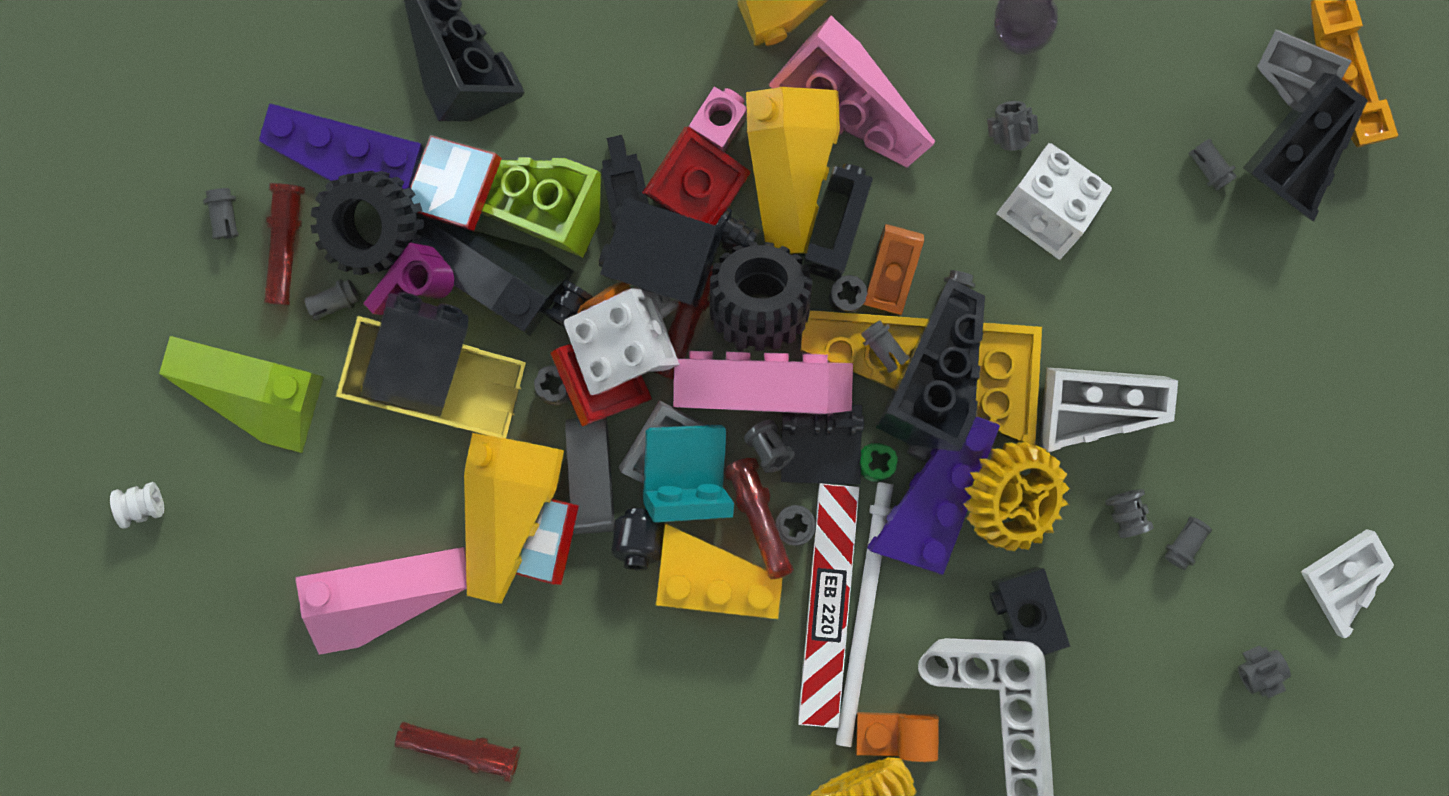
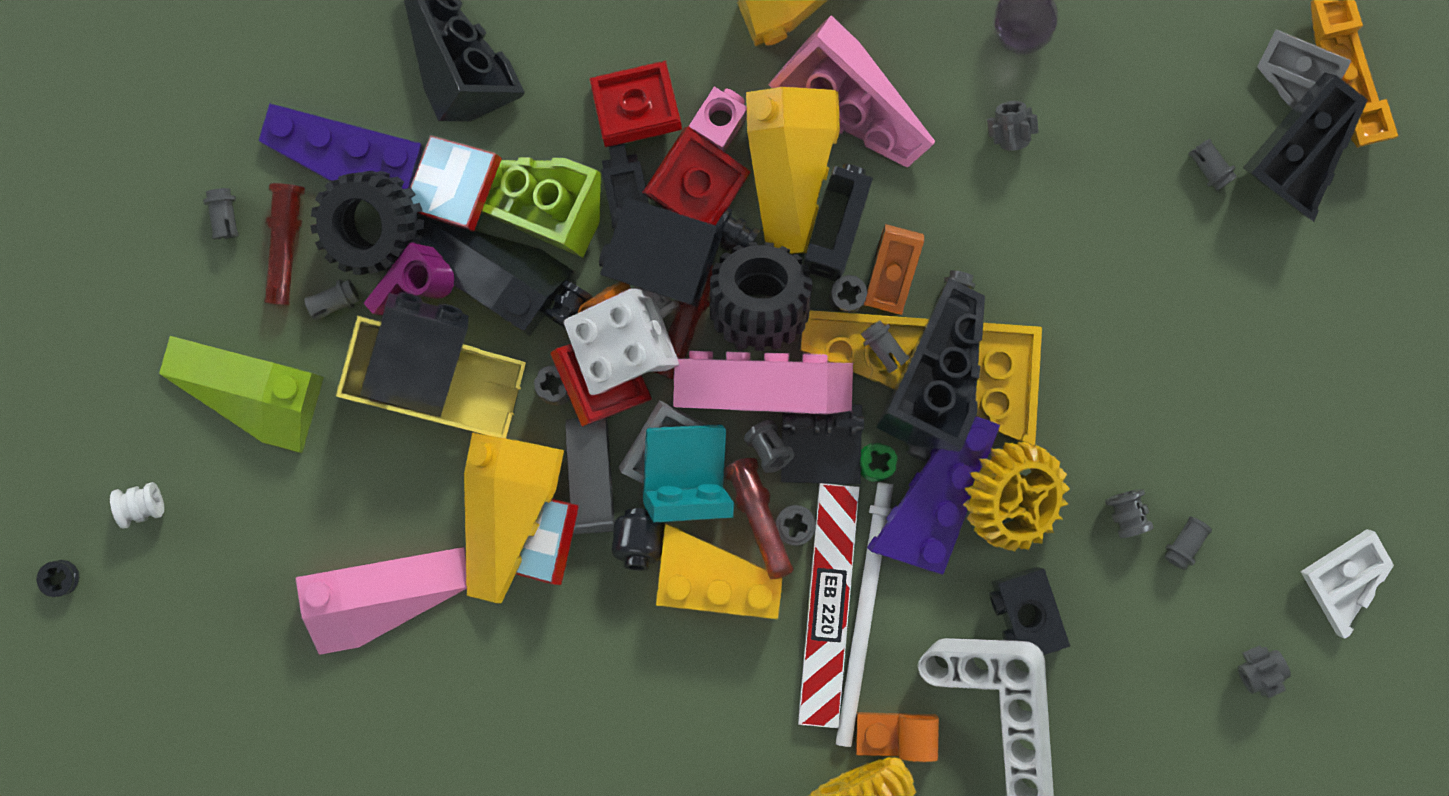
(47, 571): none -> black bush
(477, 754): clear red pin -> none
(635, 104): none -> red tile
(1055, 201): white bracket -> none
(1099, 404): white wedge -> none

